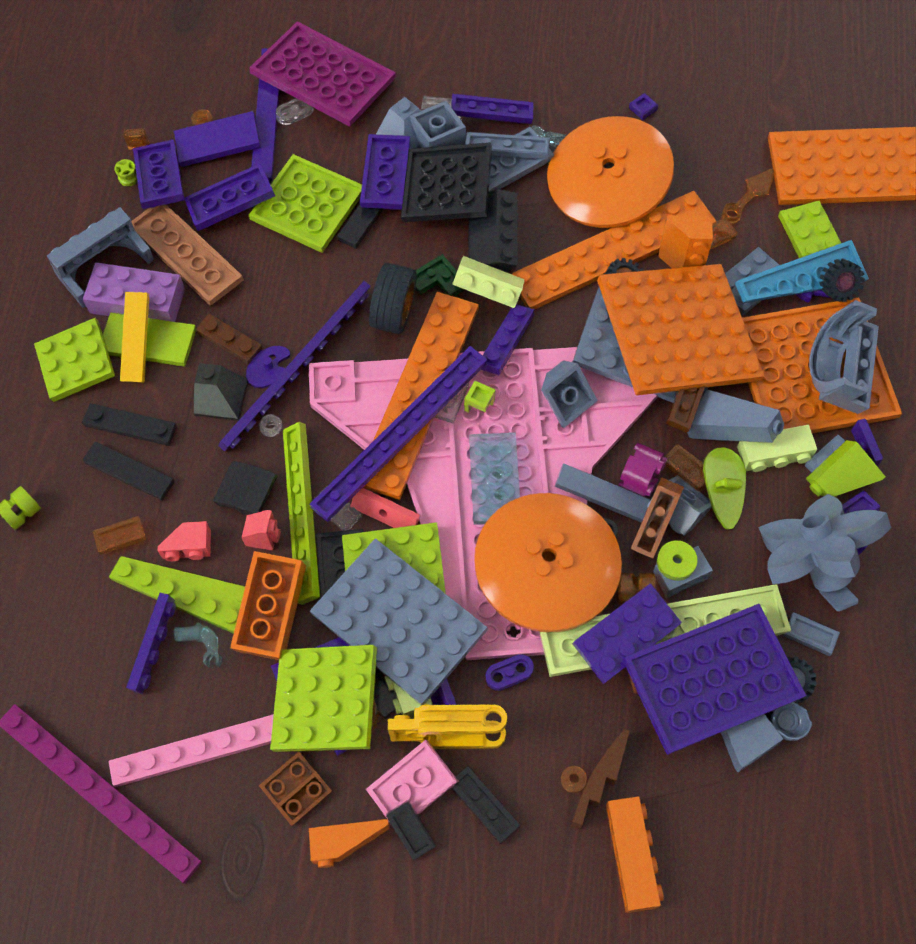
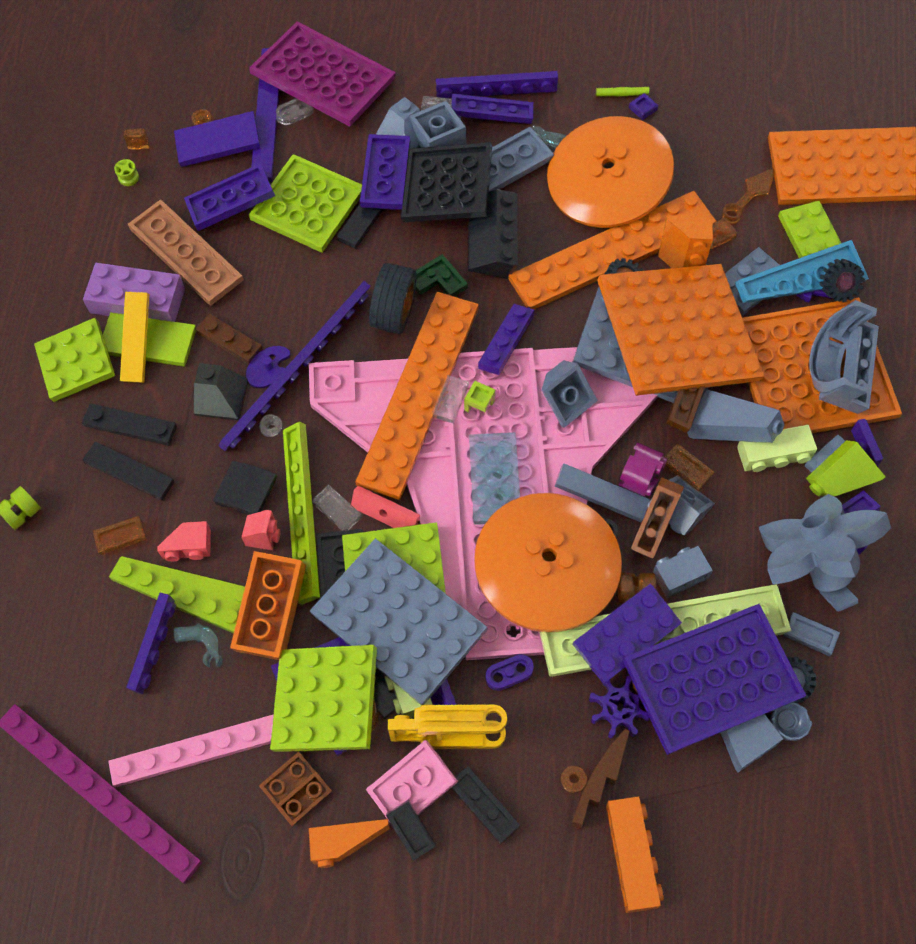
(112, 230): sand blue piece -> none
(158, 174): dark purple plate -> none
(397, 434): dark purple plate -> none
(488, 282): yellowish green brick -> none
(497, 84): none -> dark purple plate
(512, 144): sand blue tile -> none
(609, 707): none -> dark purple gear
(622, 91): none -> lime piece
(674, 570): lime piece -> none
(725, 485): lime shield -> none

